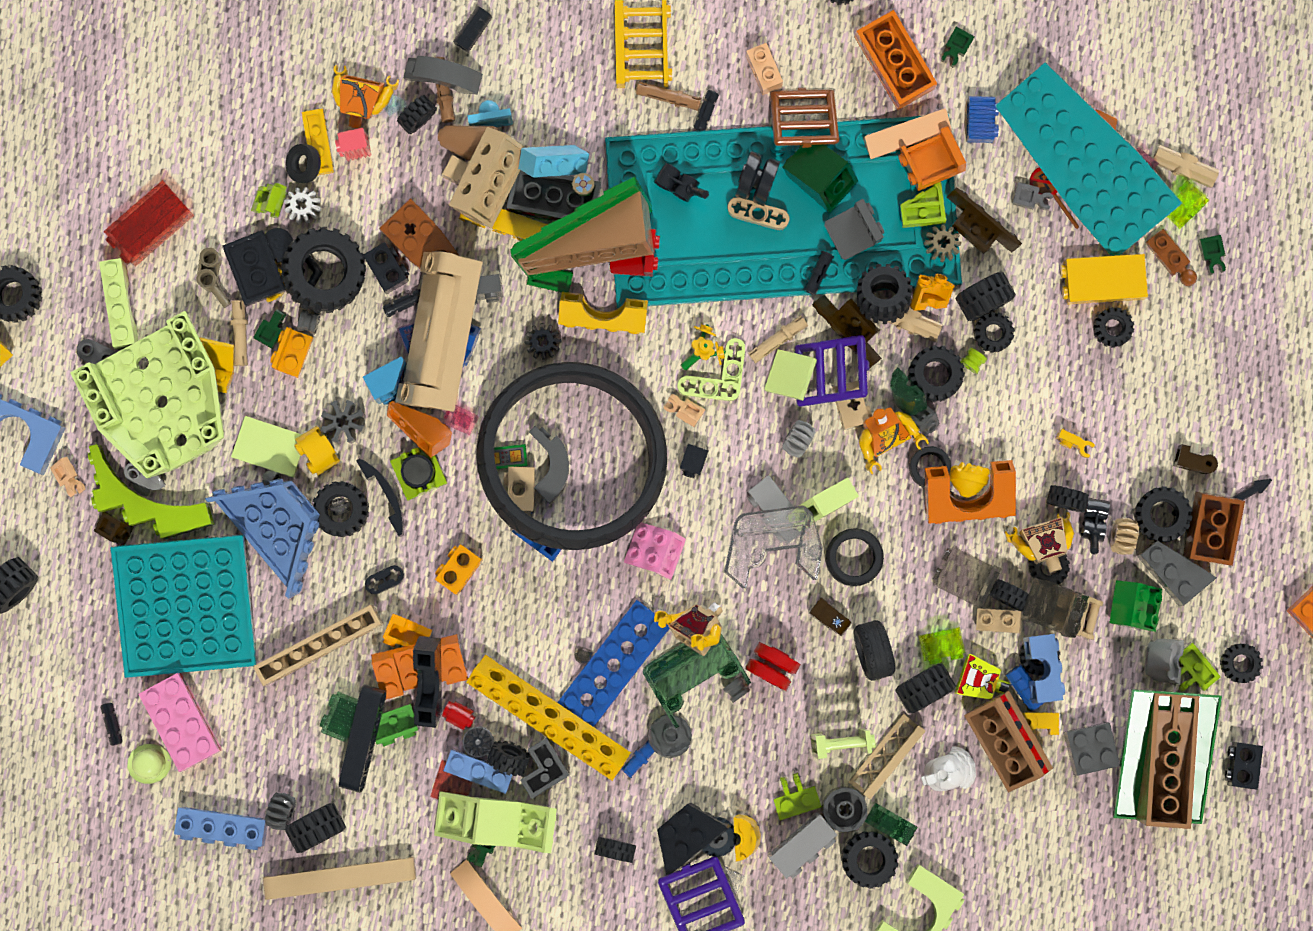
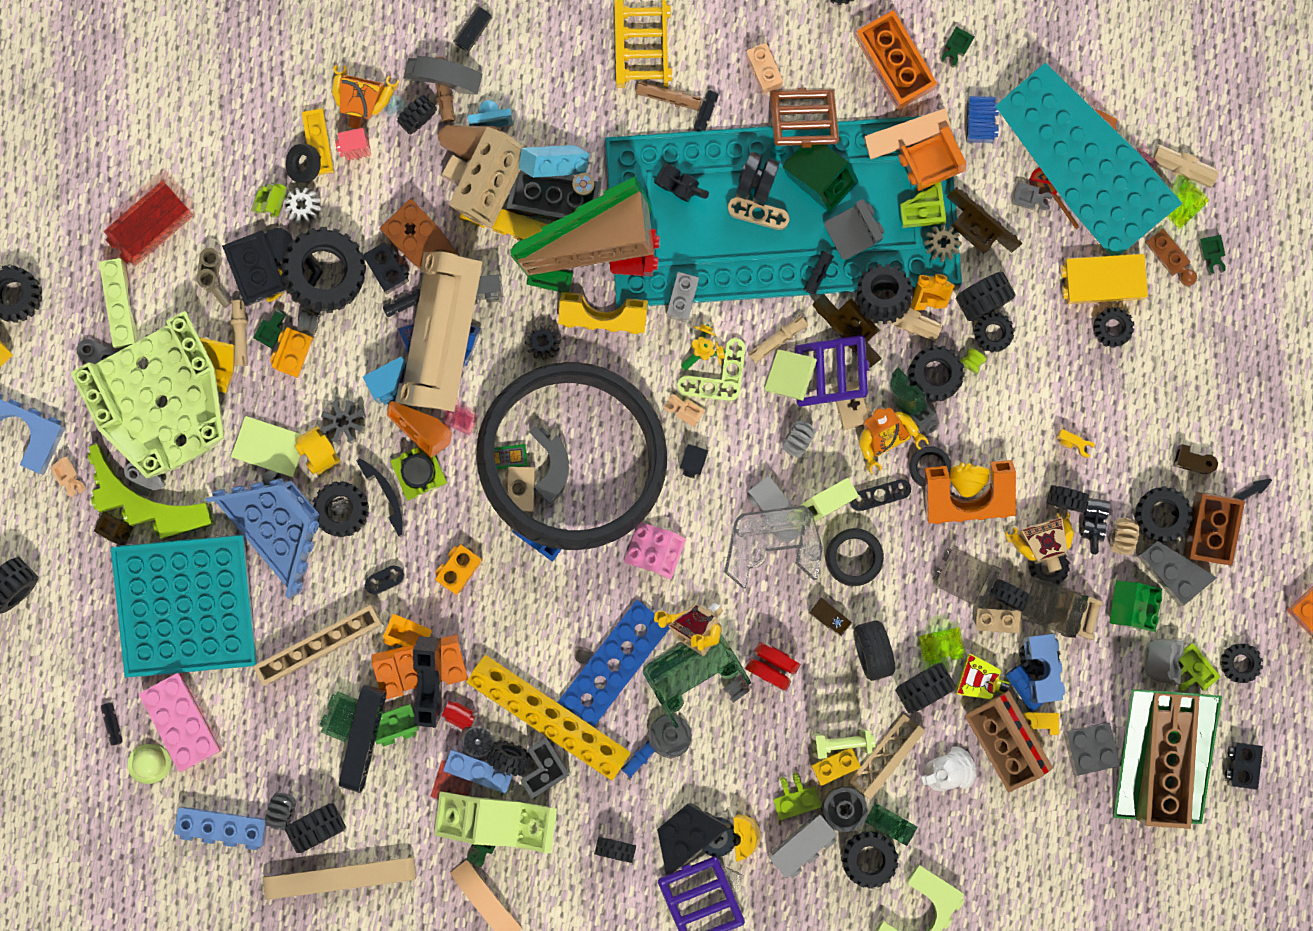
(682, 297): none -> light grey brick
(835, 766): none -> yellow brick
(897, 496): none -> black beam

